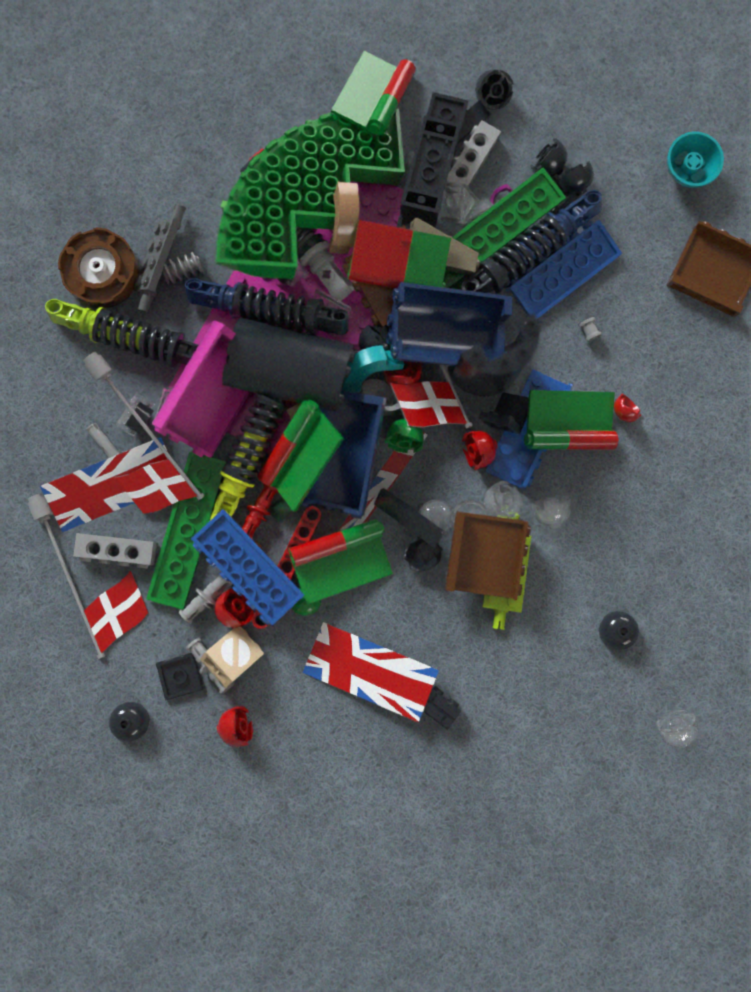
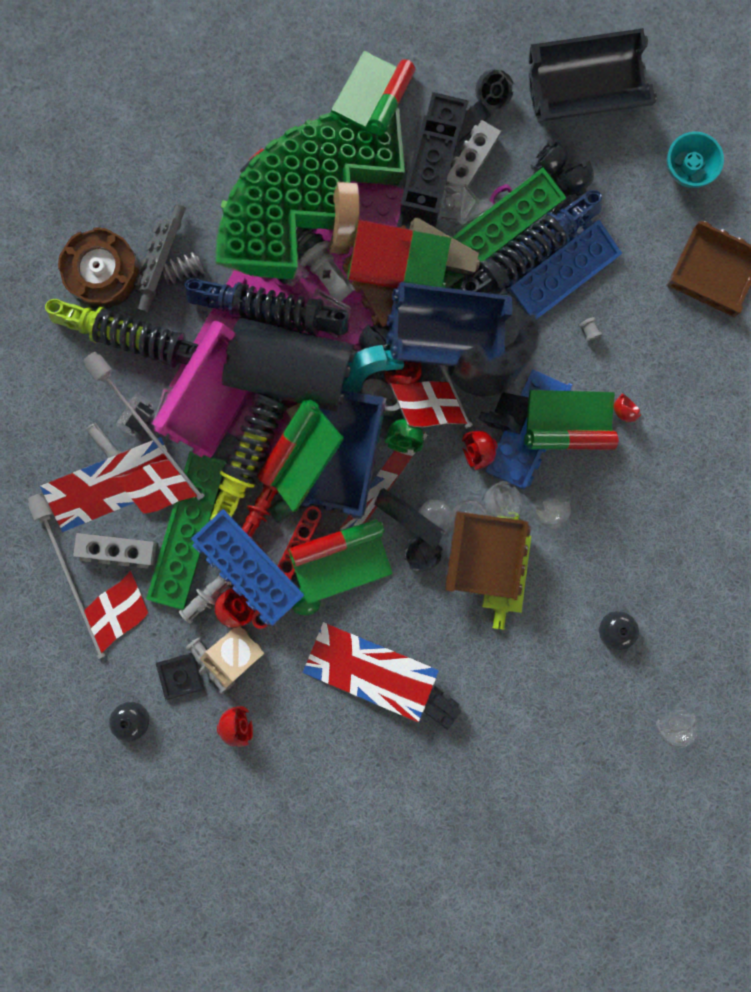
(589, 75): none -> black cylinder

